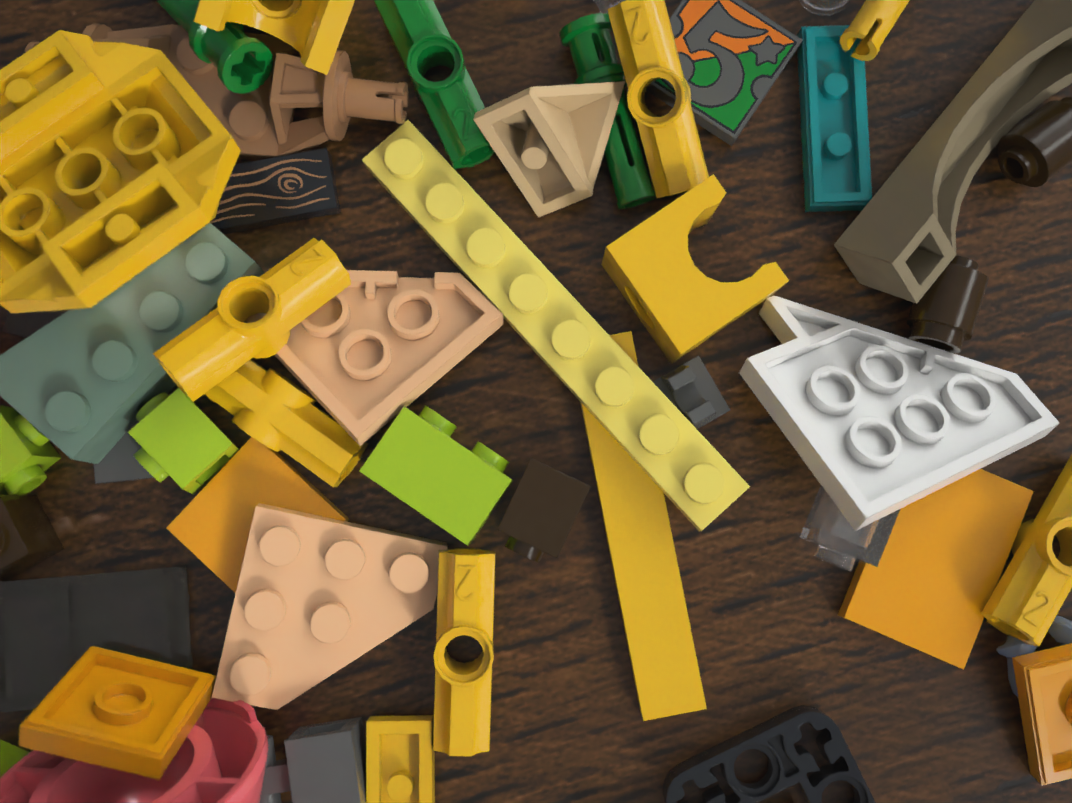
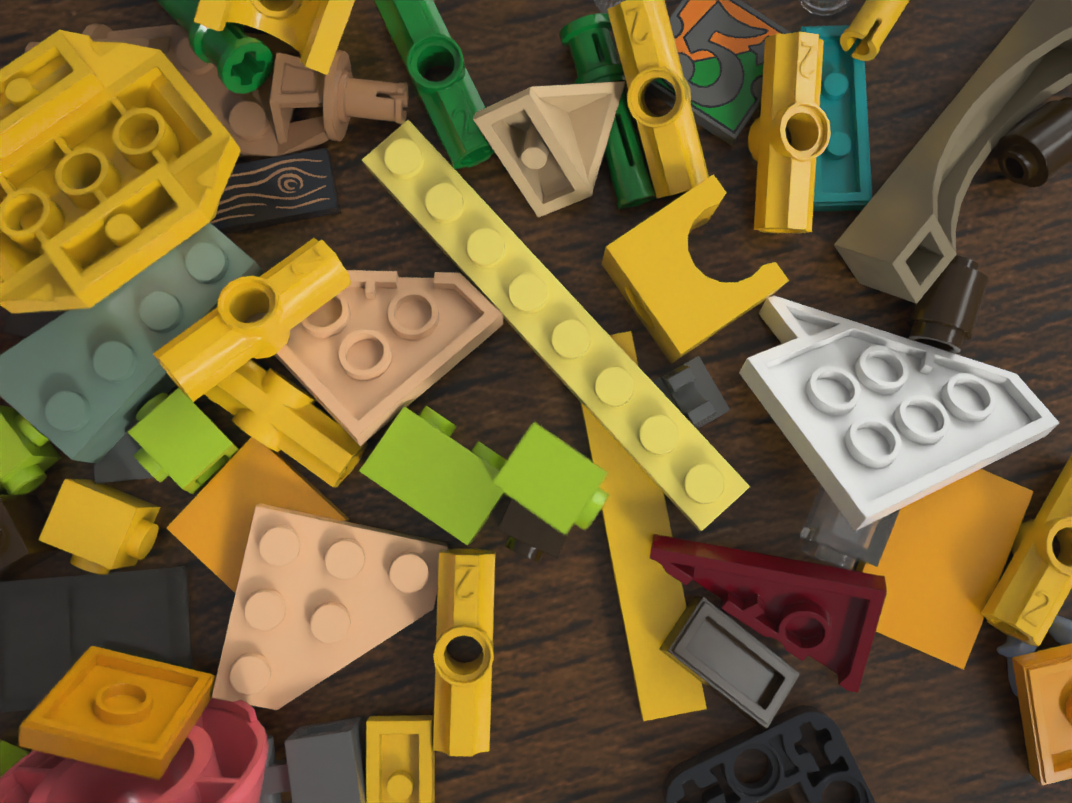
(100, 526): none -> yellow brick
(553, 480): none -> lime brick
(730, 661): none -> tile
(792, 101): none -> yellow piece
(799, 603): none -> dark red wing

